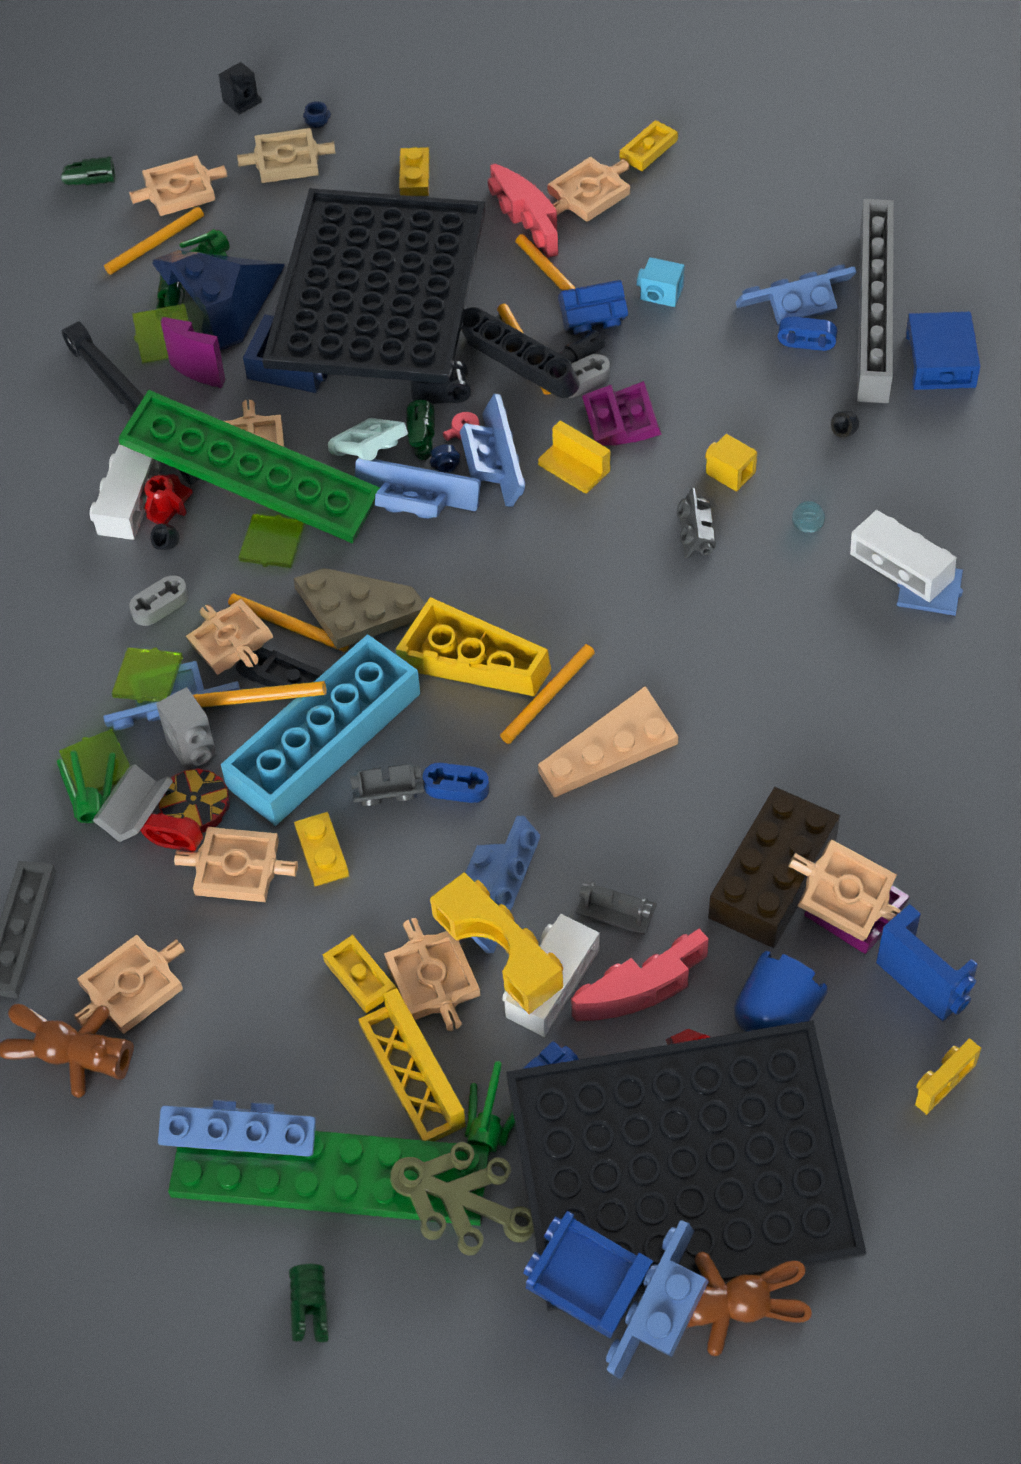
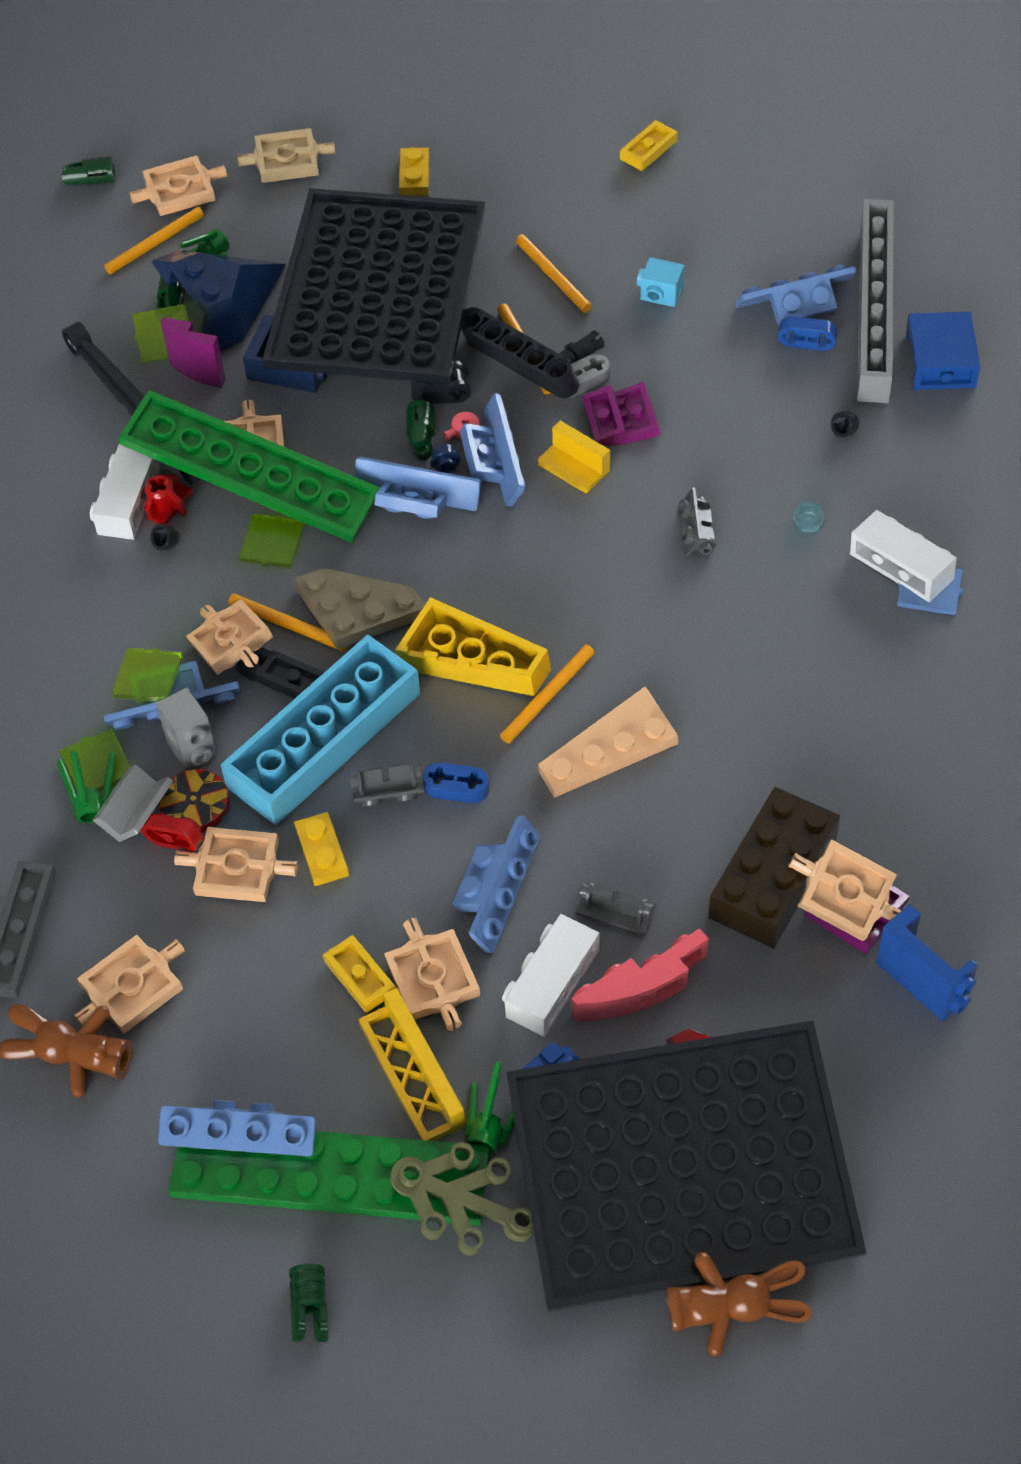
(158, 600): light grey beam -> none
(239, 88): black brick -> none
(261, 694): light orange bar -> none
(316, 114): dark blue plate -> none
(367, 438): light aqua plate -> none
(468, 911): yellow arch -> none
(527, 205): coral slope -> none
(586, 1274): blue panel -> none
(589, 188): light nougat plate -> none
(593, 306): blue brick -> none
(665, 1306): medium blue bracket -> none
(731, 462): yellow brick -> none
(778, 994): blue cylinder -> none
(955, 1067): yellow plate -> none

